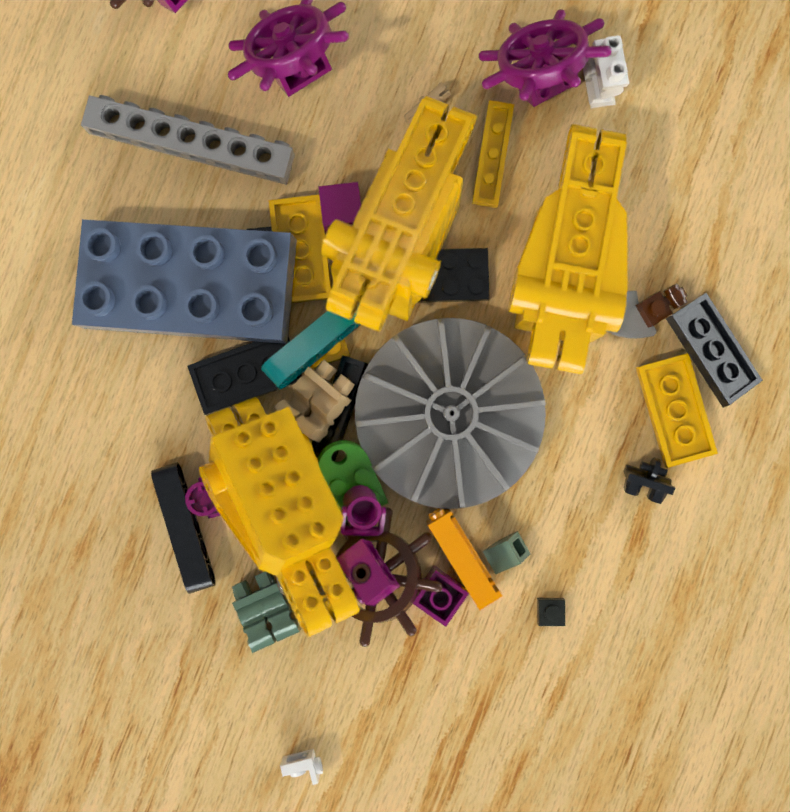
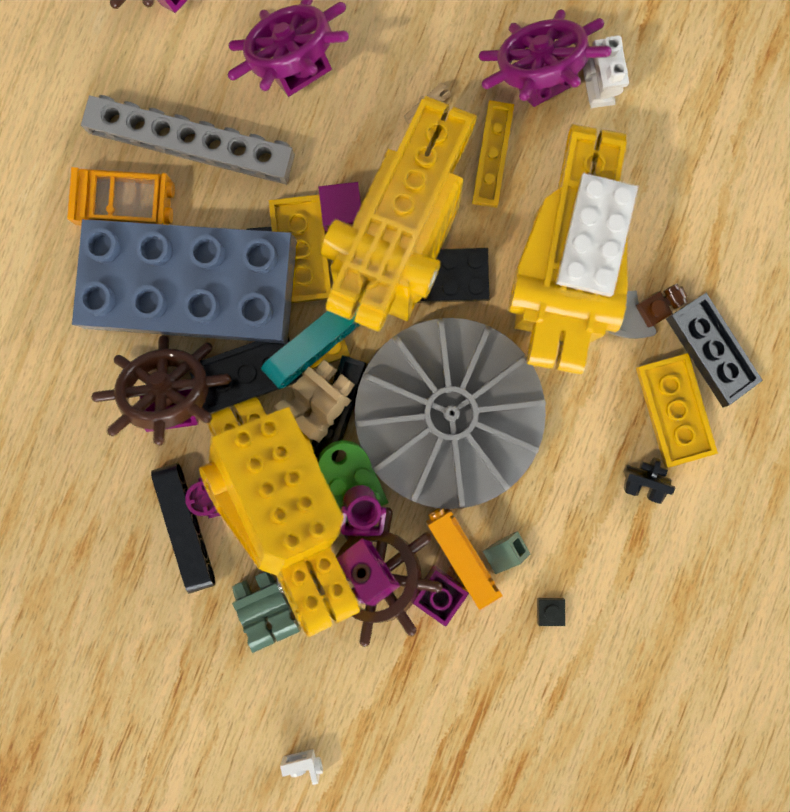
(120, 197): none -> light orange door
(164, 399): none -> reddish brown brick
(597, 235): none -> white plate

